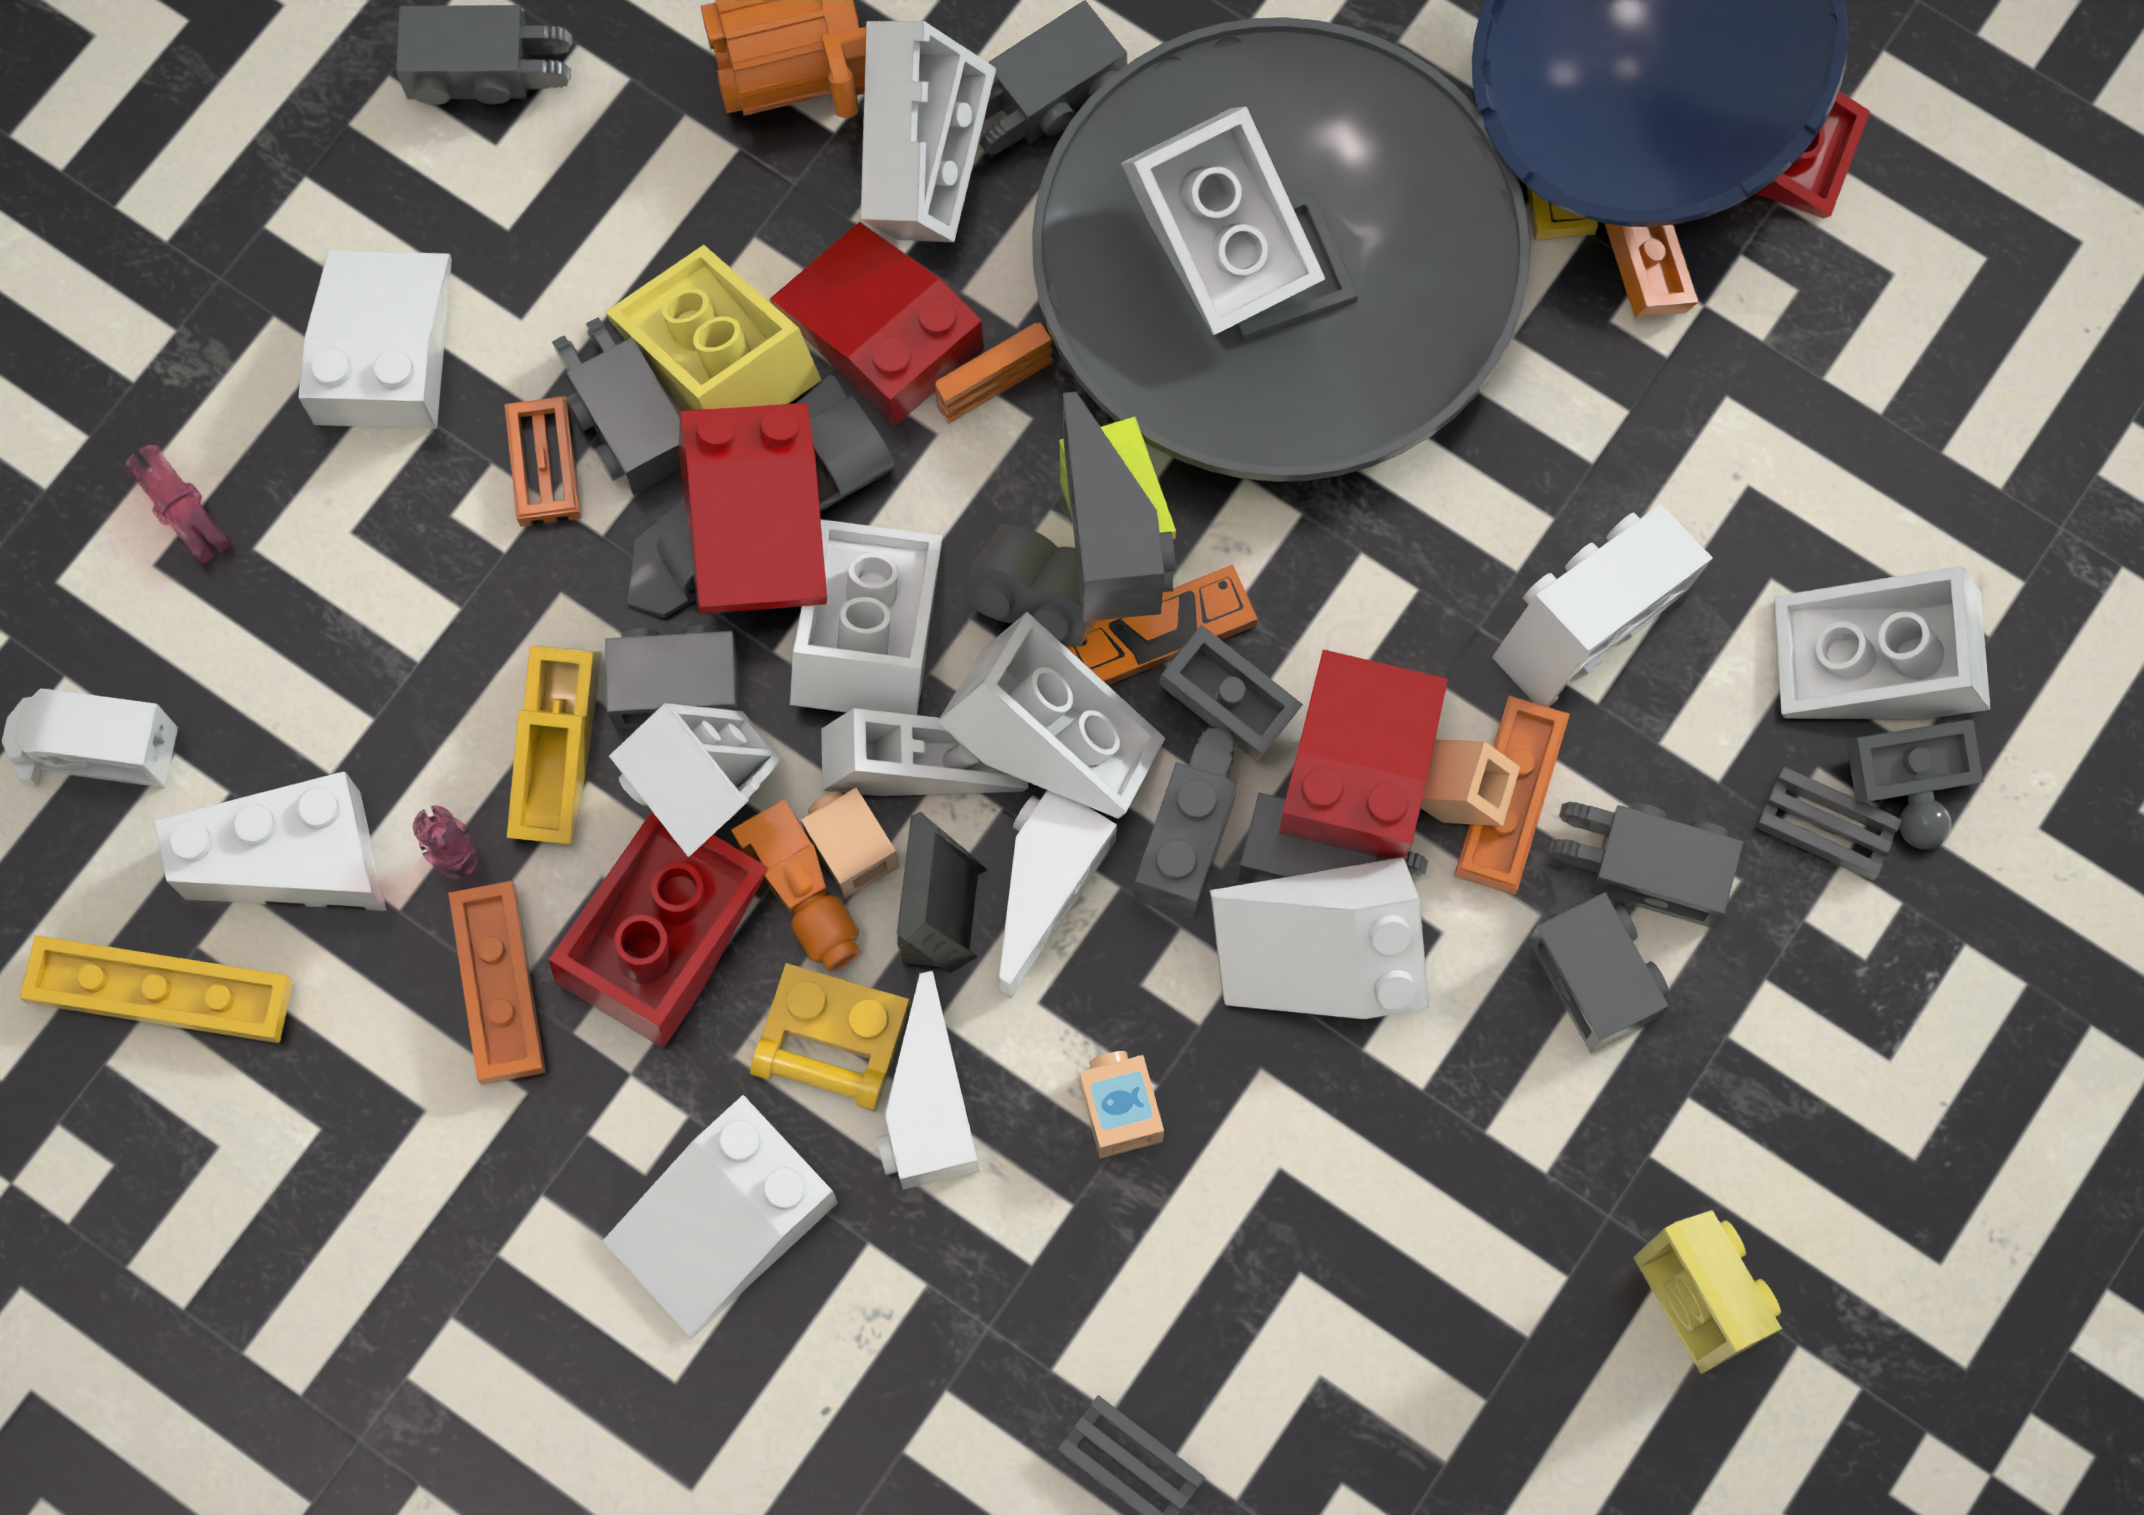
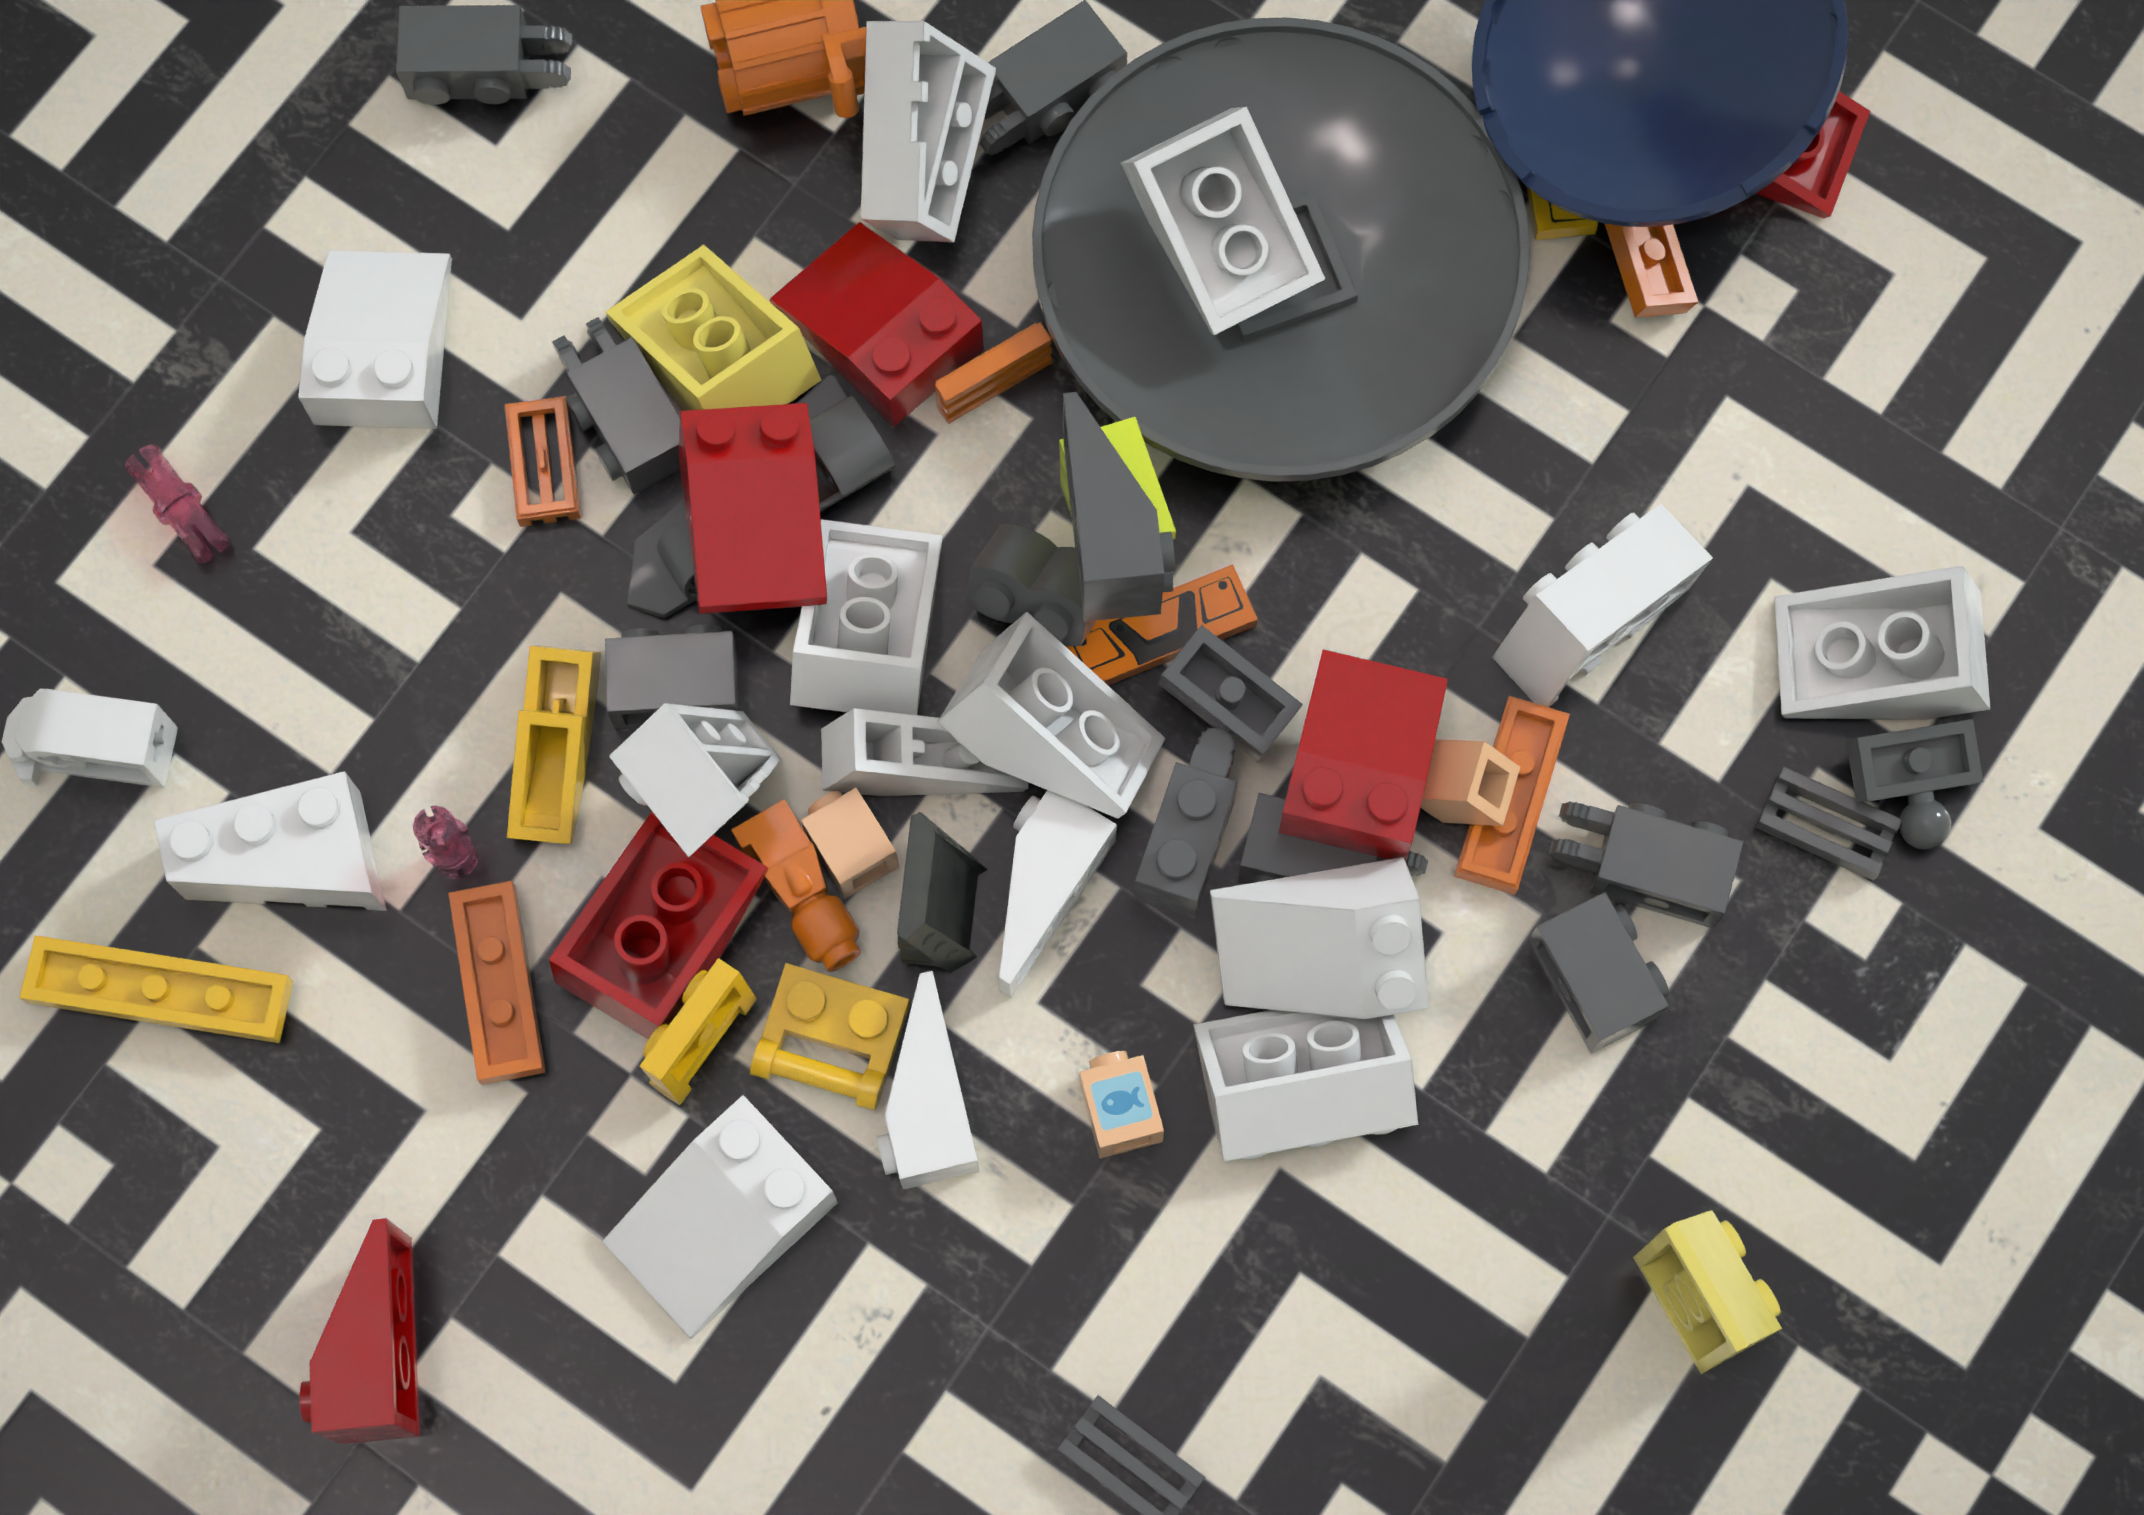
(367, 1355): none -> red slope
(681, 1048): none -> yellow plate
(1303, 1080): none -> white slope

